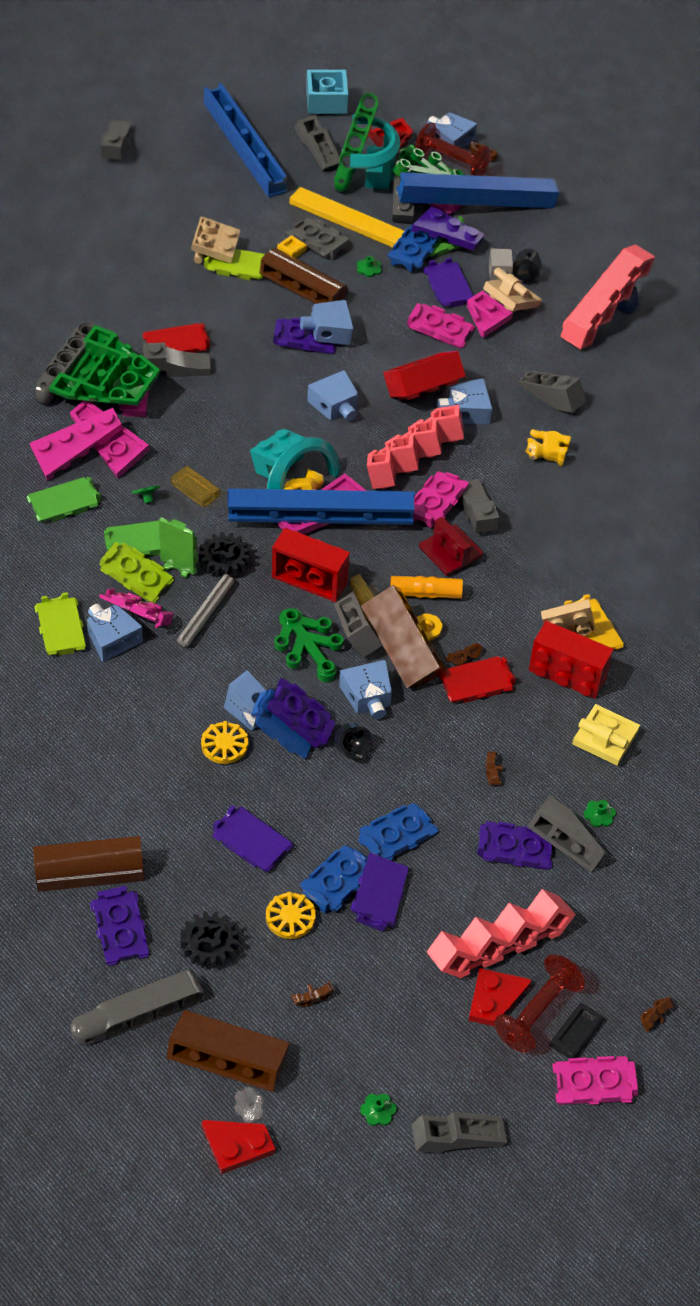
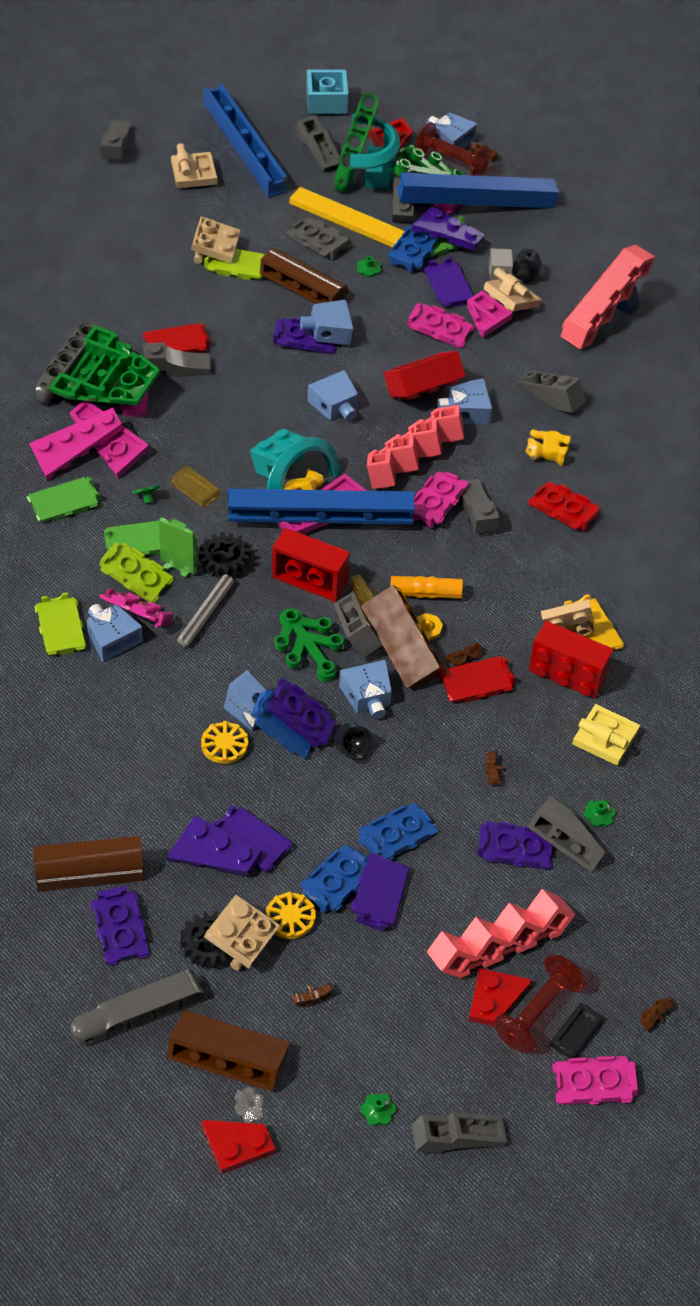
(193, 169): none -> tan plate
(213, 847): none -> dark purple wing
(241, 932): none -> tan plate
(292, 246): yellow tile -> none
(450, 547): dark red bracket -> none
(565, 505): none -> red piece

